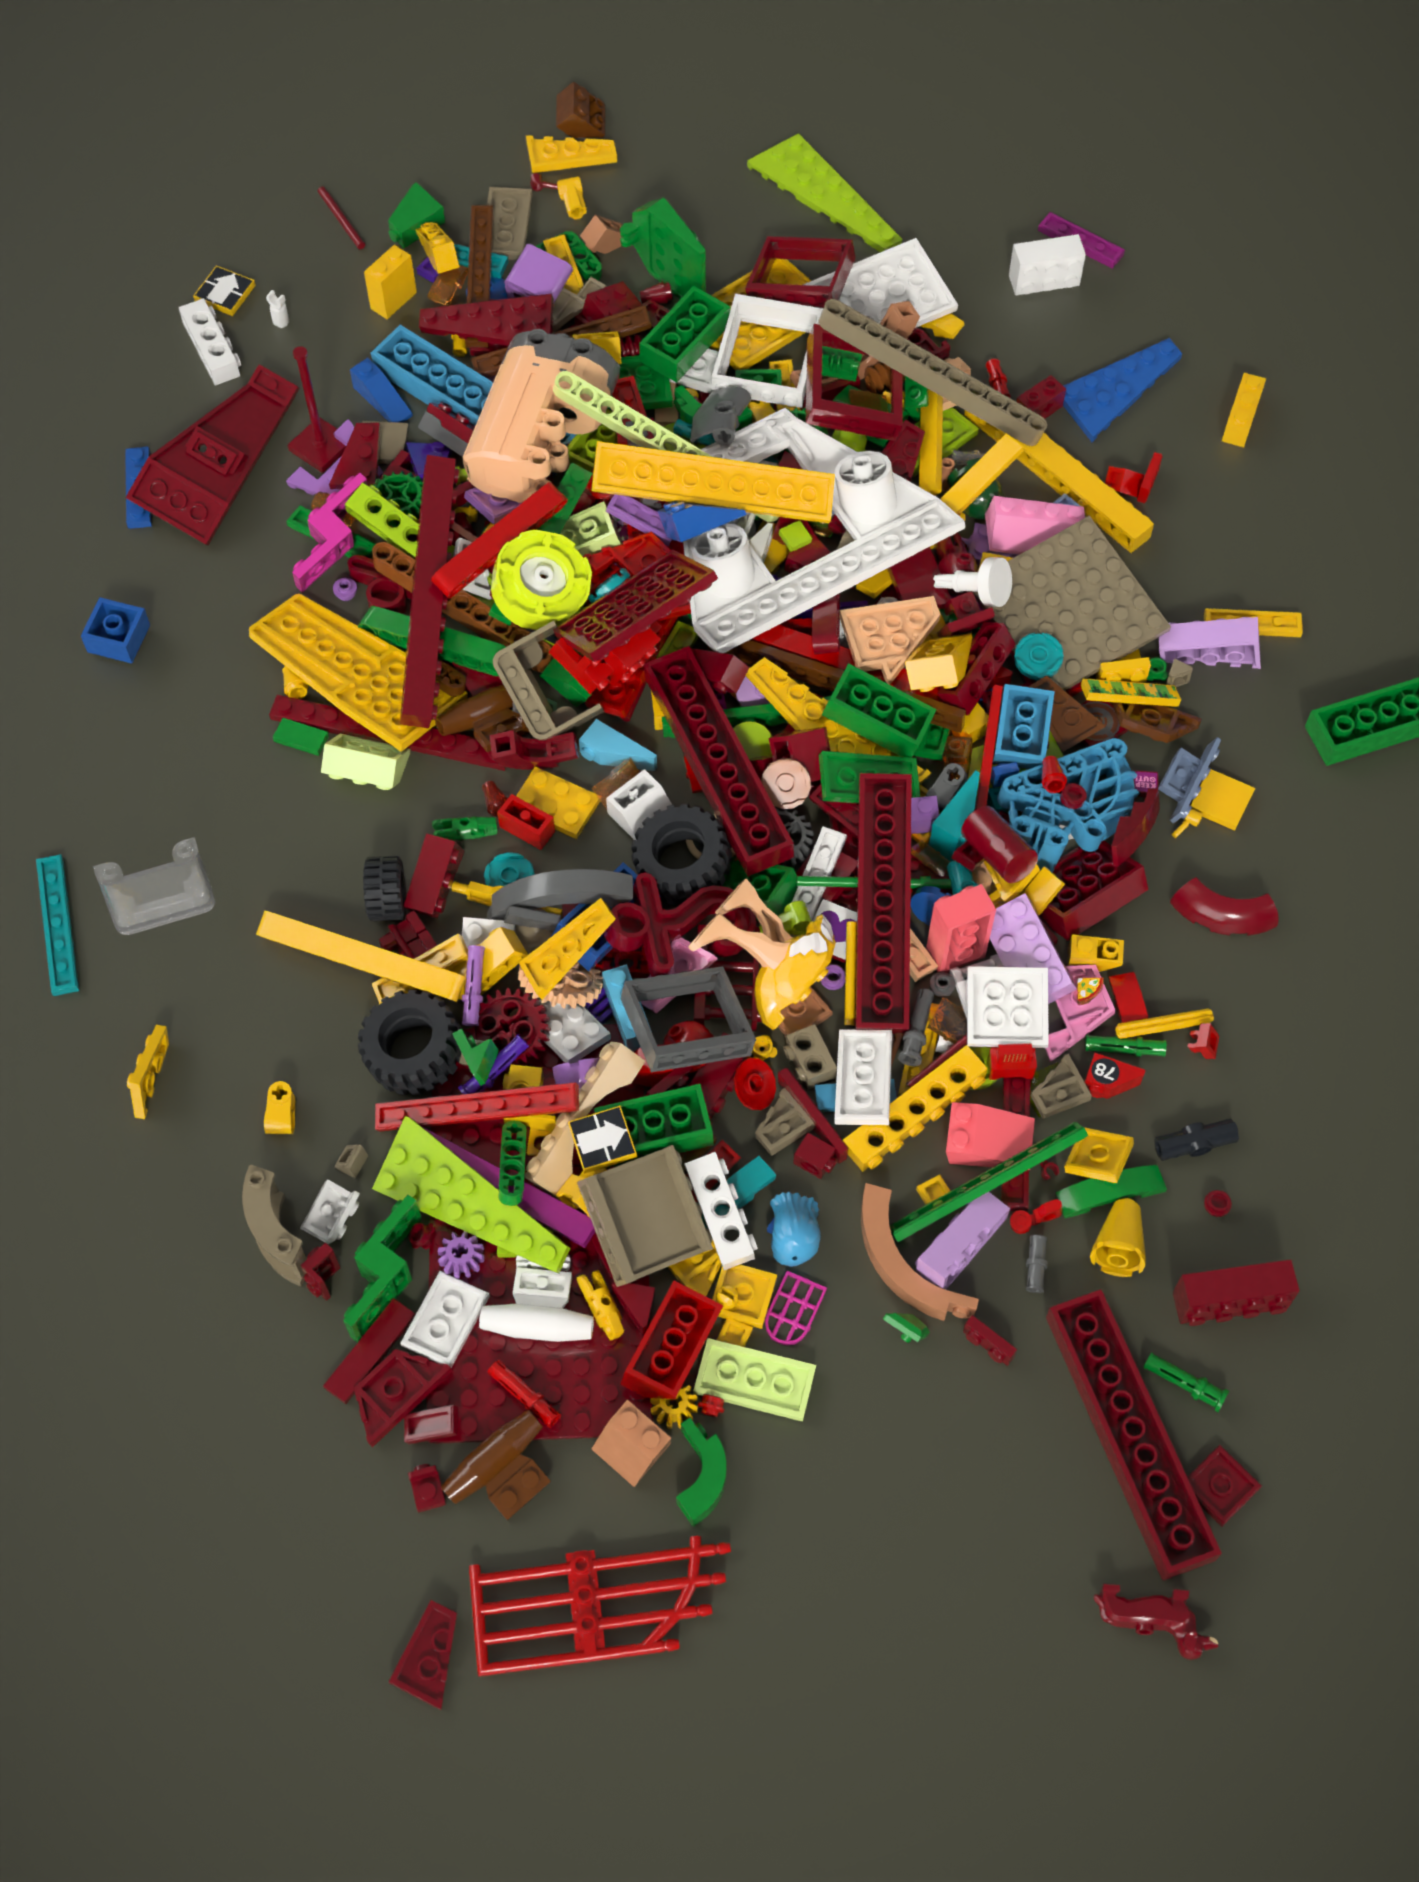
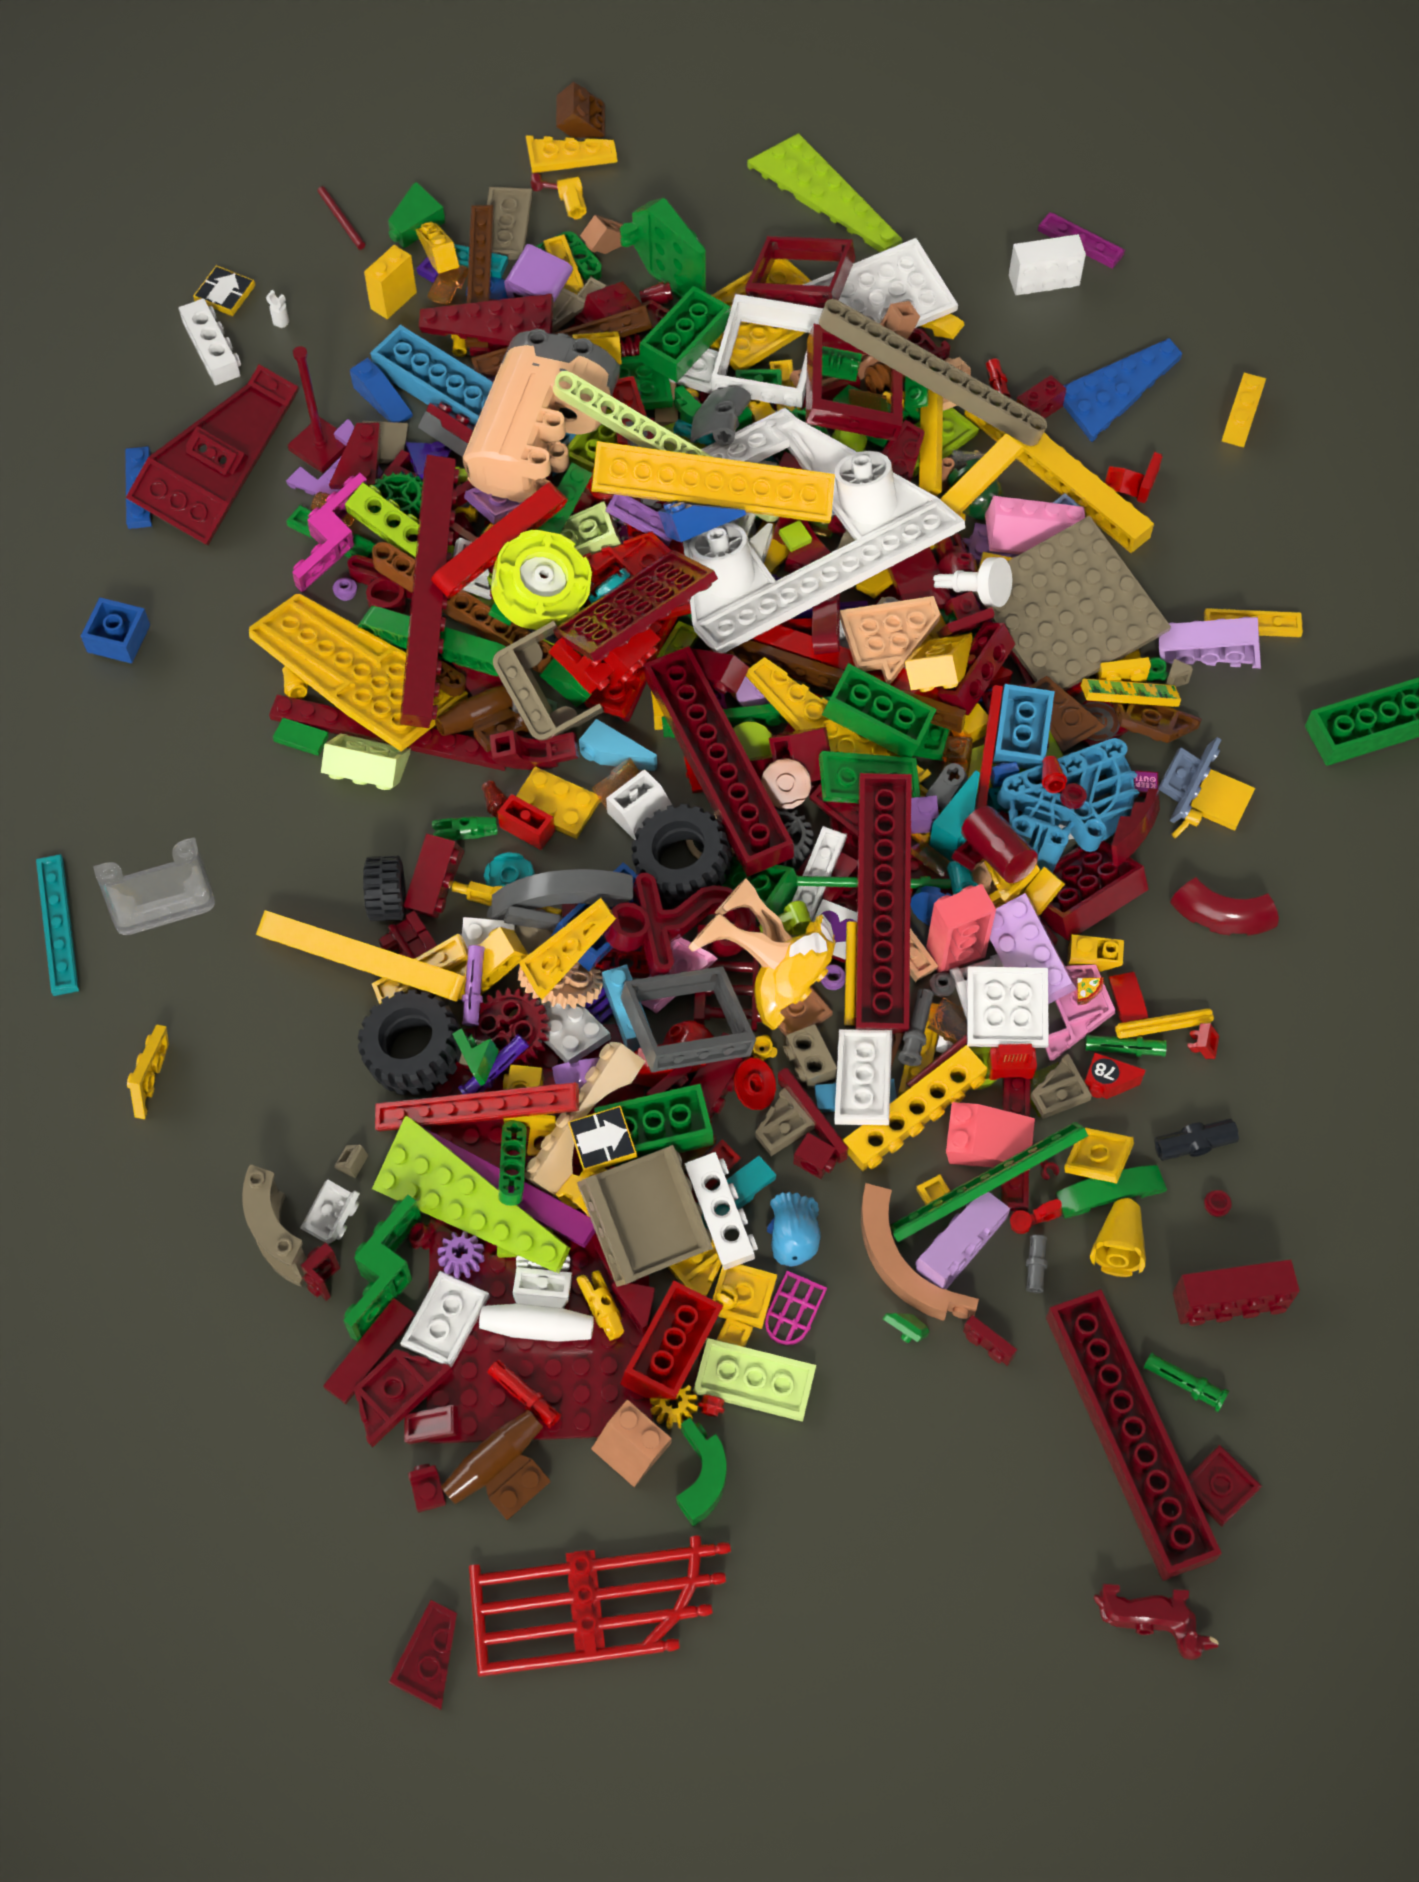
(280, 1114): yellow piece -> none
(1038, 656): teal tile -> none

